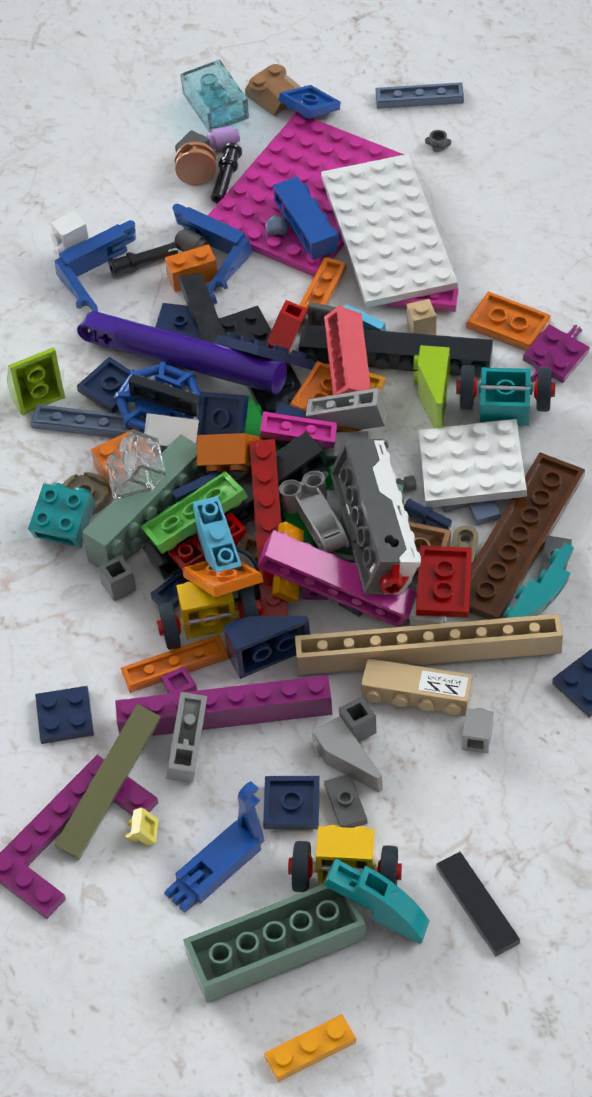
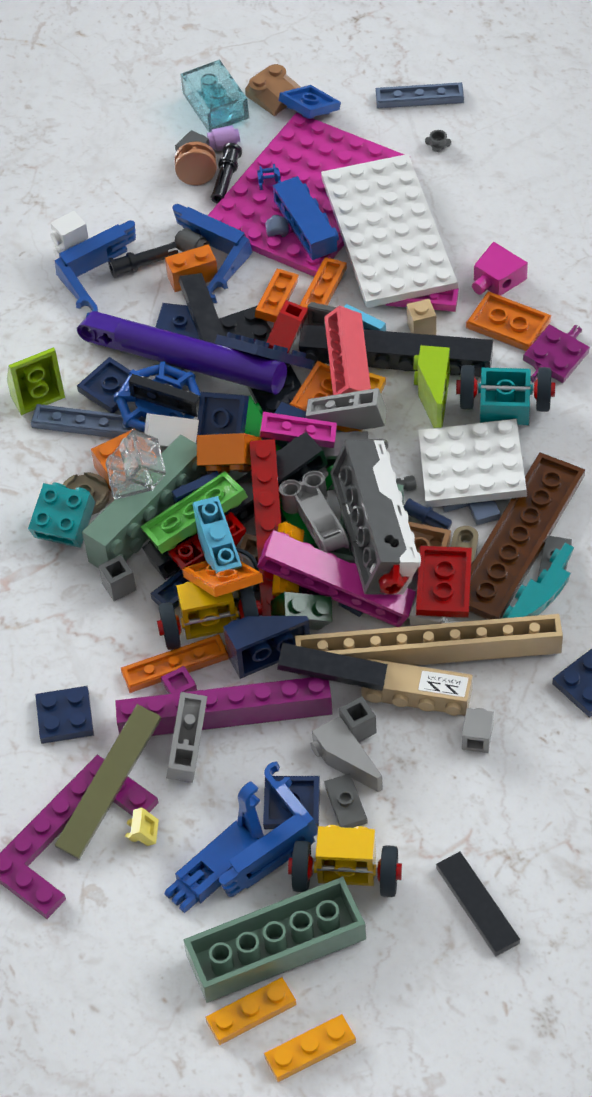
(250, 1010): none -> light orange plate
(260, 172): none -> blue piece
(274, 847): none -> blue hinge
(276, 293): none -> orange plate
(315, 607): none -> dark green brick
(332, 666): none -> black tile
(386, 900): teal slope -> none
(498, 271): none -> dark pink torso

